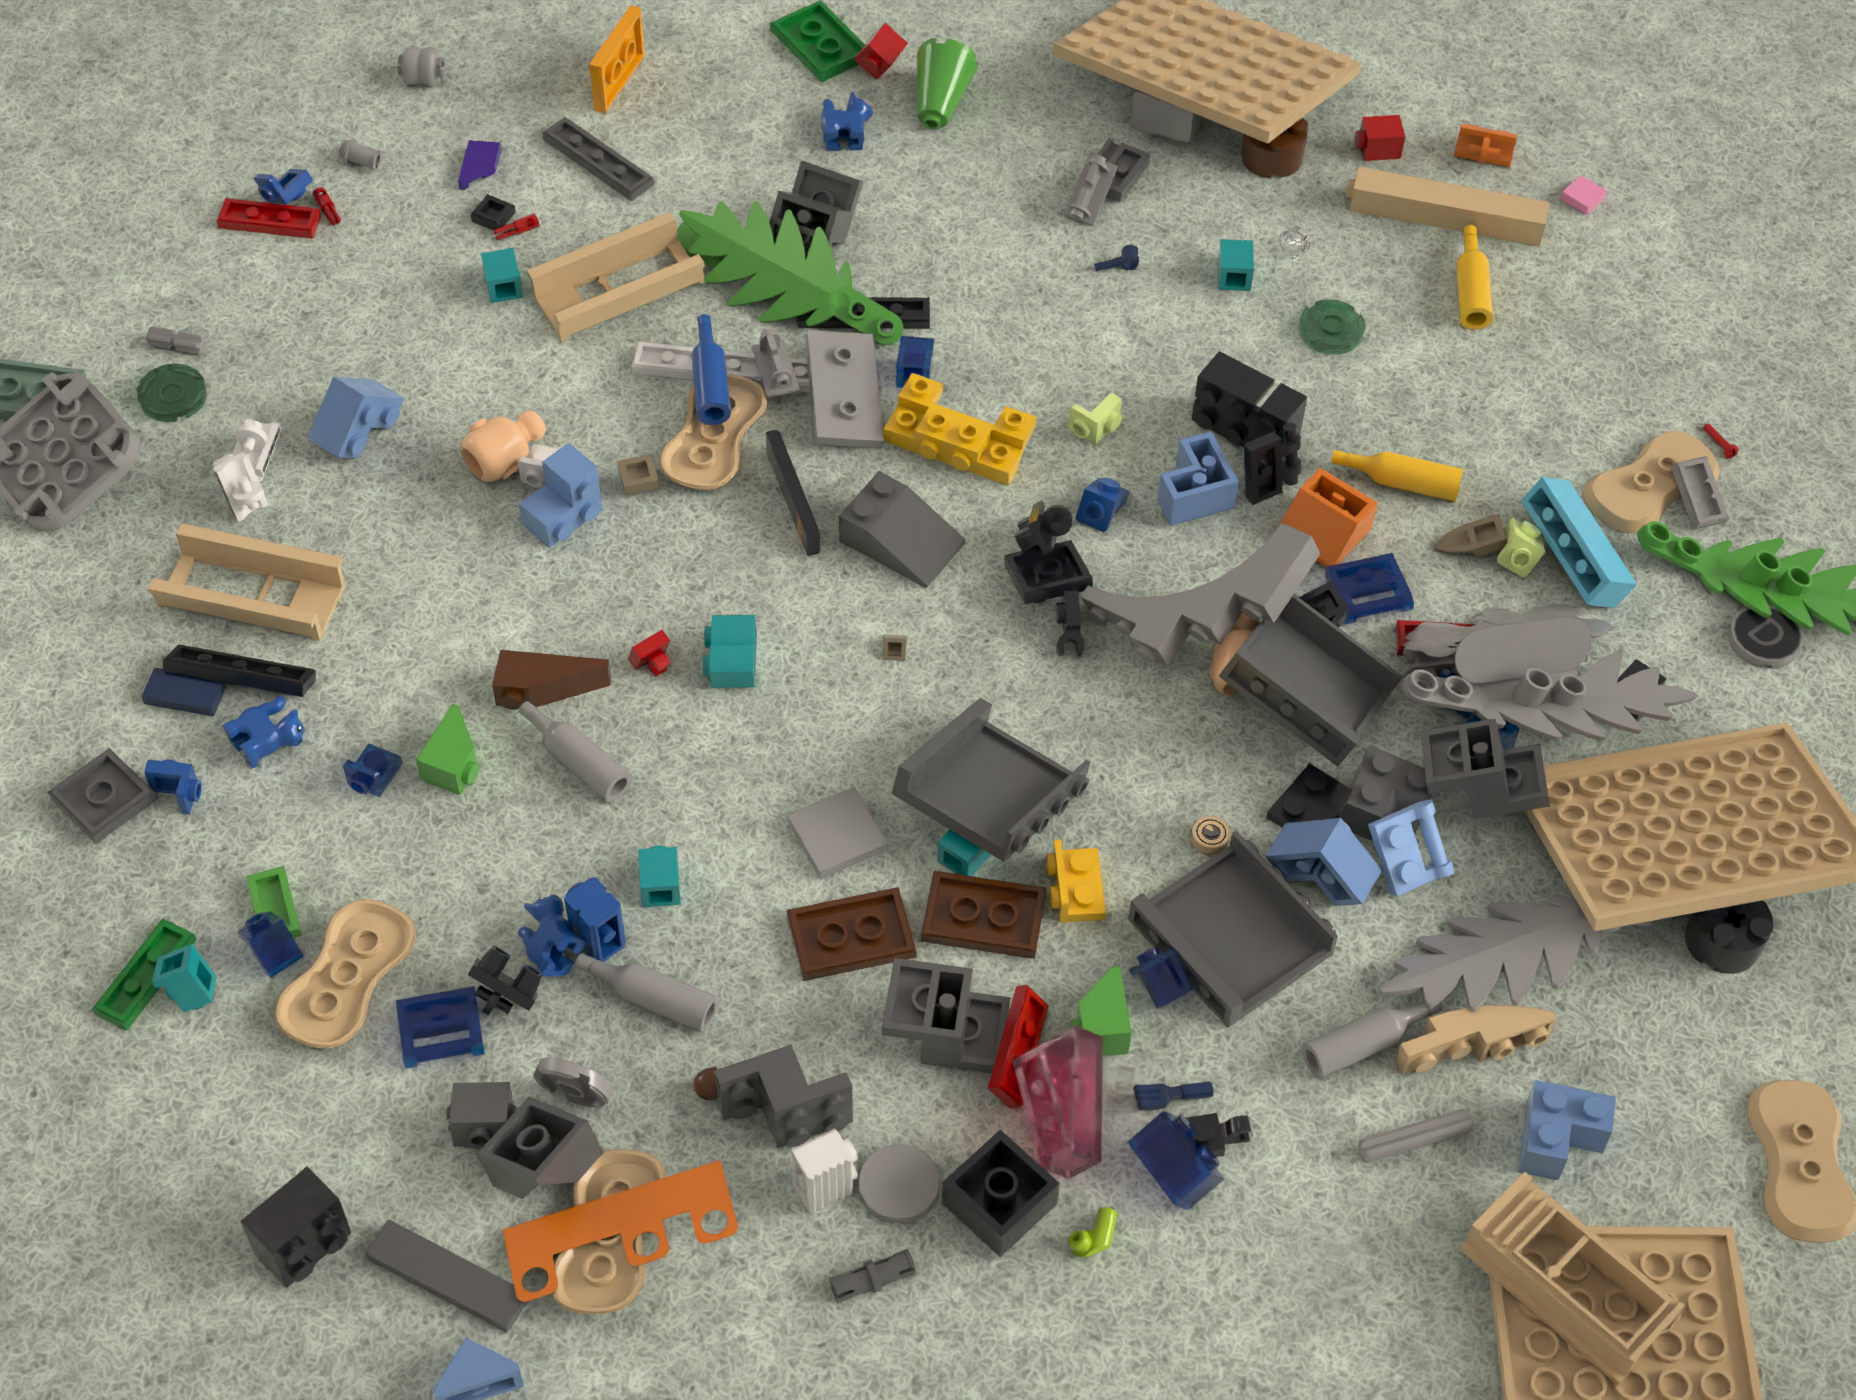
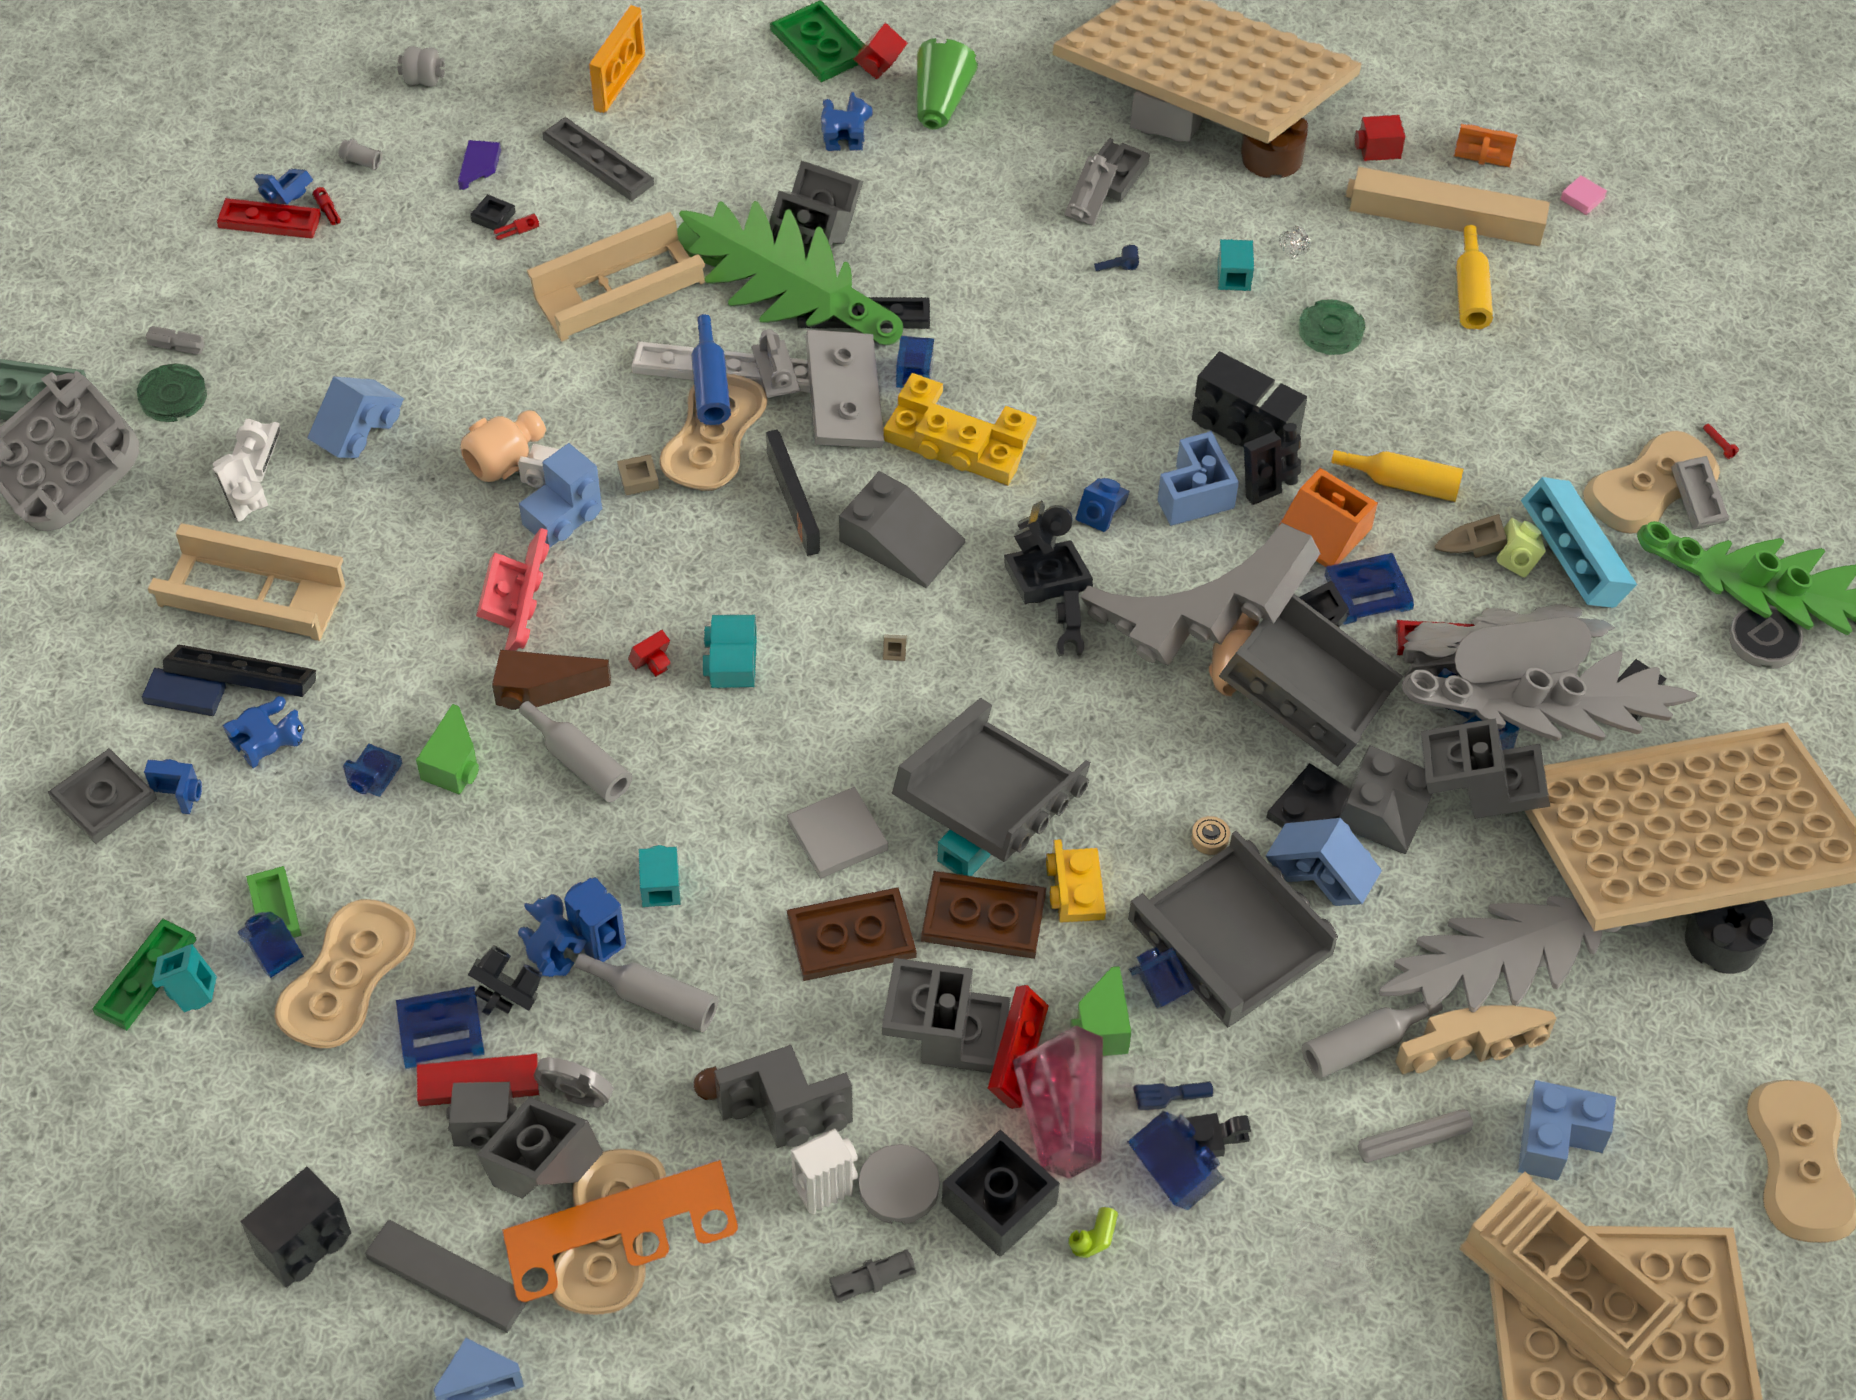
(437, 1079): none -> red tile
(502, 275): teal brick -> none
(510, 590): none -> coral bracket
(1097, 423): yellowish green bracket -> none
(1400, 852): light blue plate -> none

